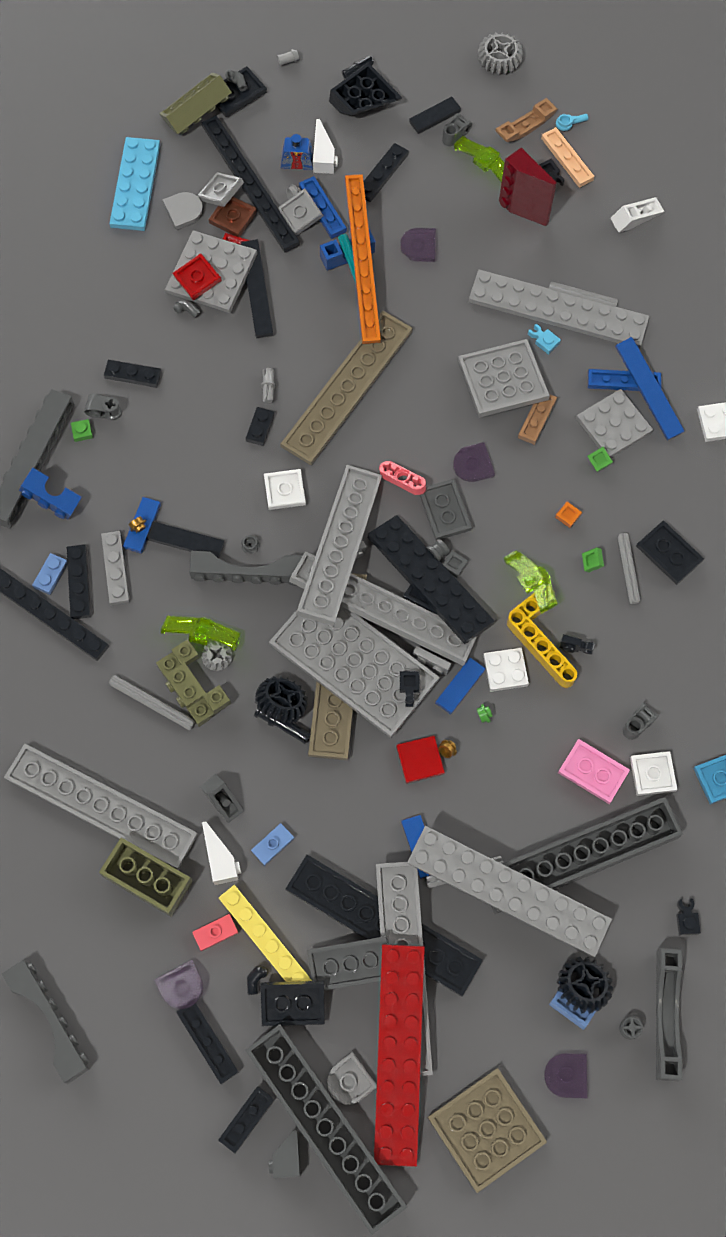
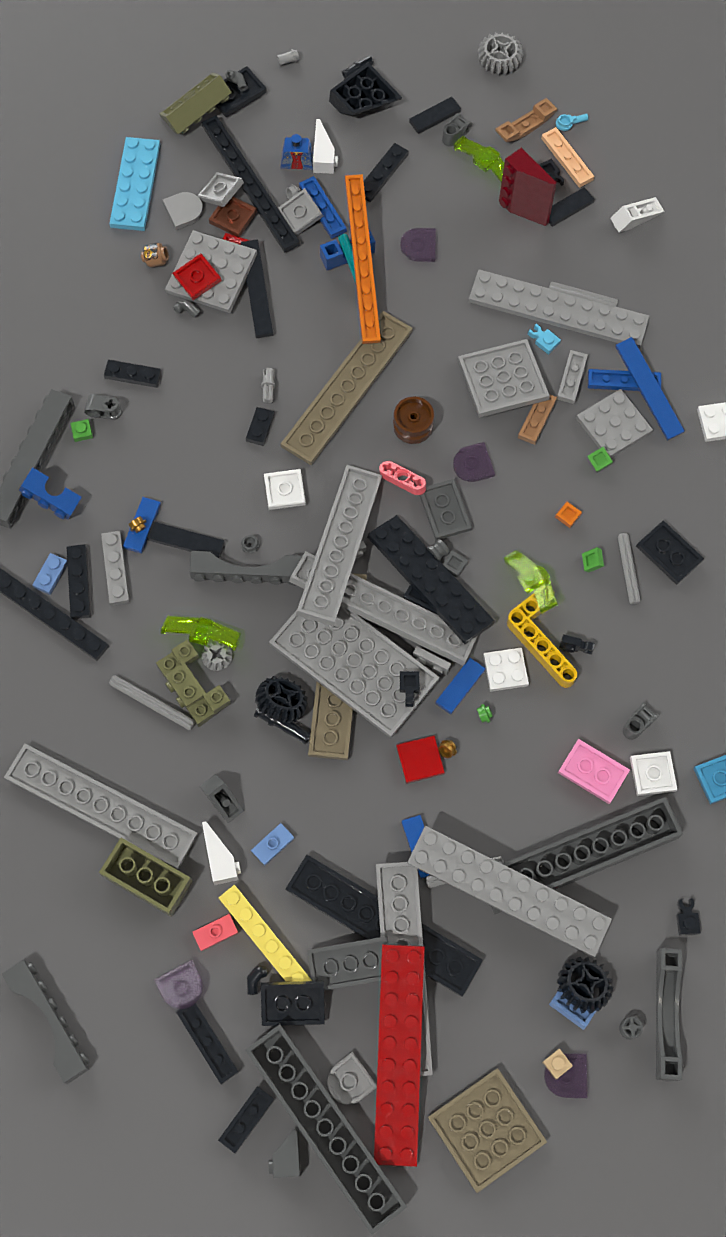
(155, 255): none -> medium nougat head
(413, 420): none -> reddish brown wheel
(557, 1064): none -> tan plate
(570, 206): none -> black tile
(572, 376): none -> light grey plate

